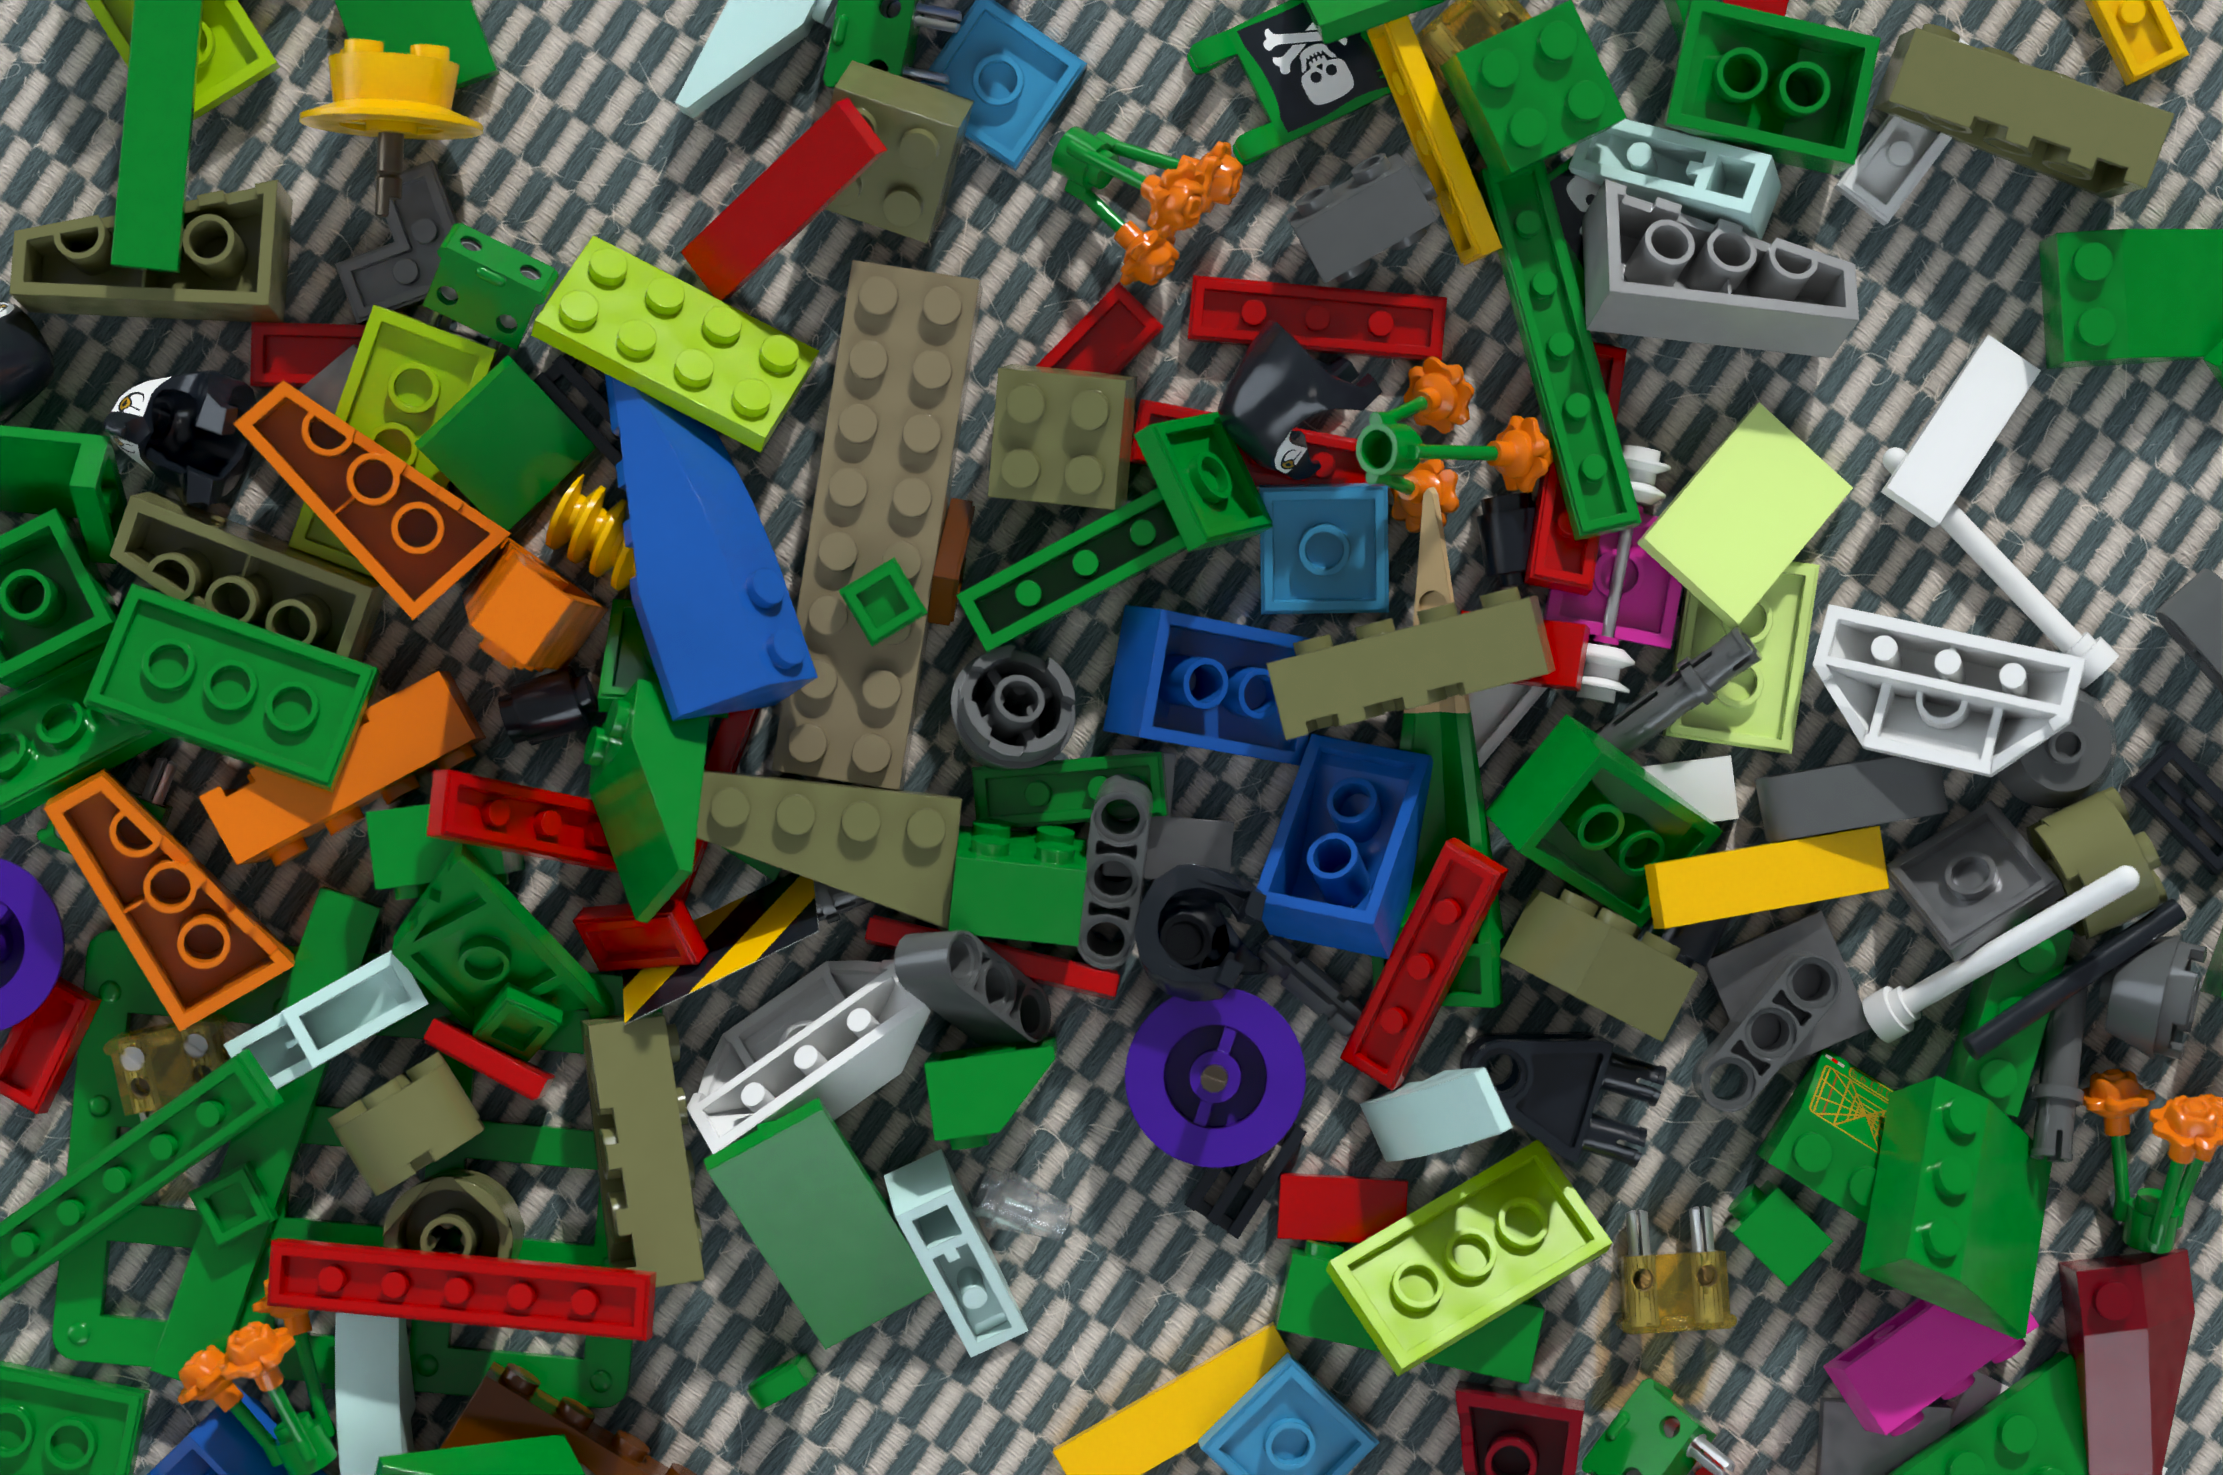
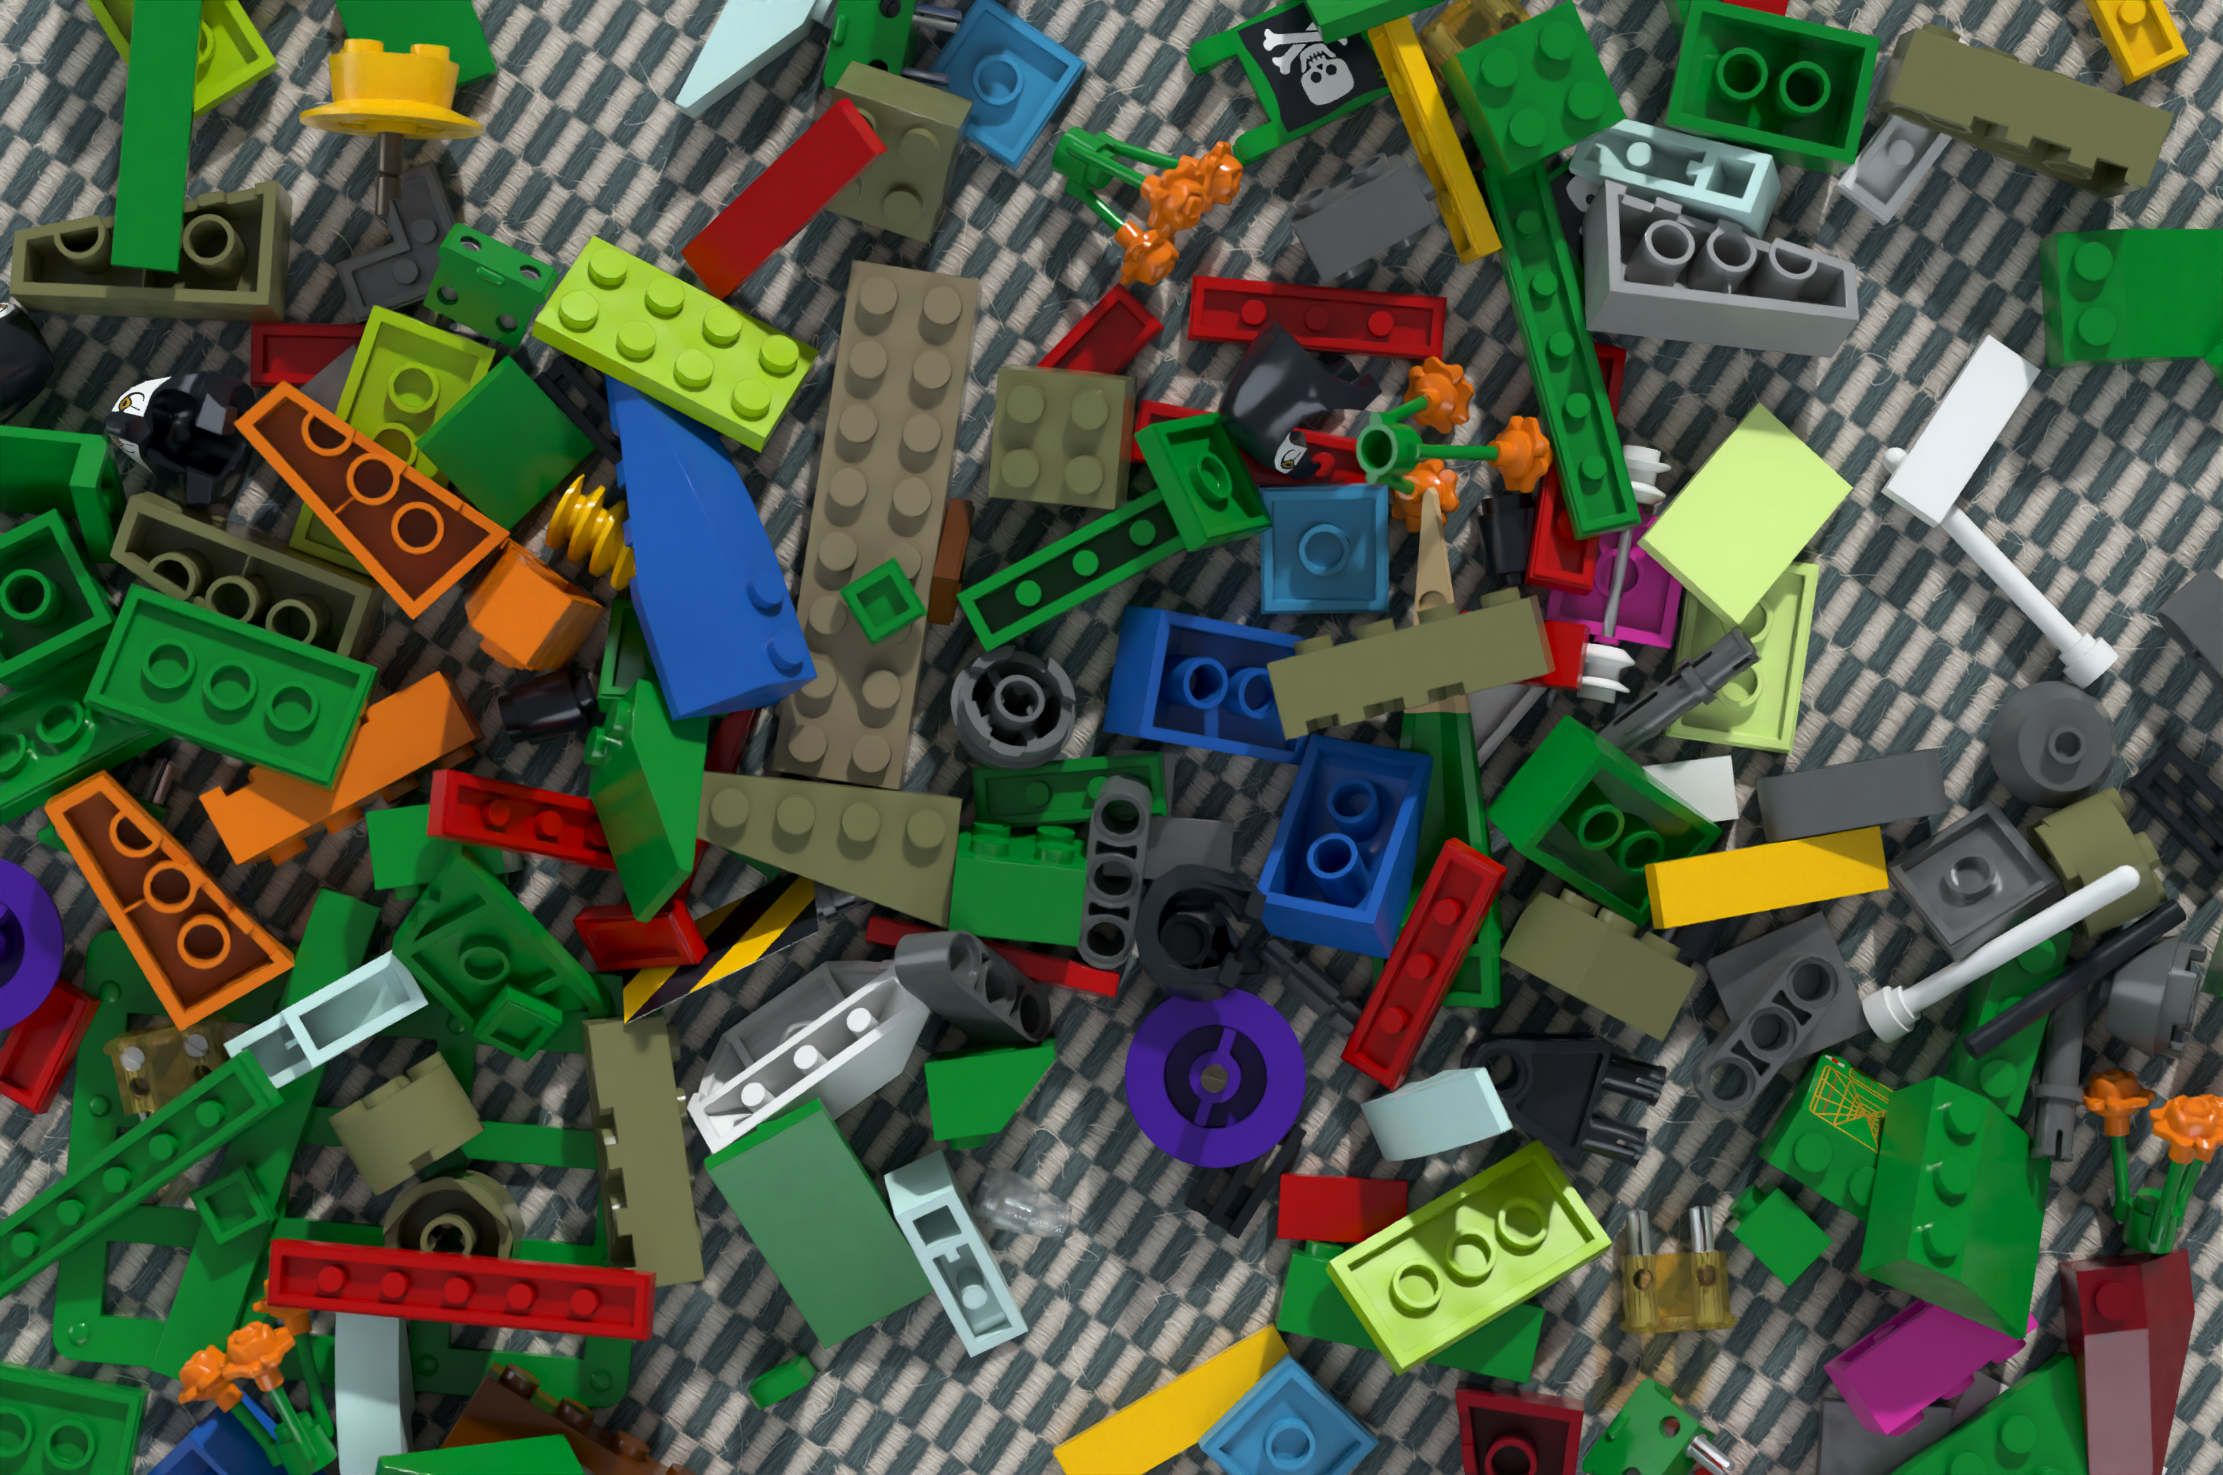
(490, 1061): red tile -> none
(1943, 691): white wedge -> none

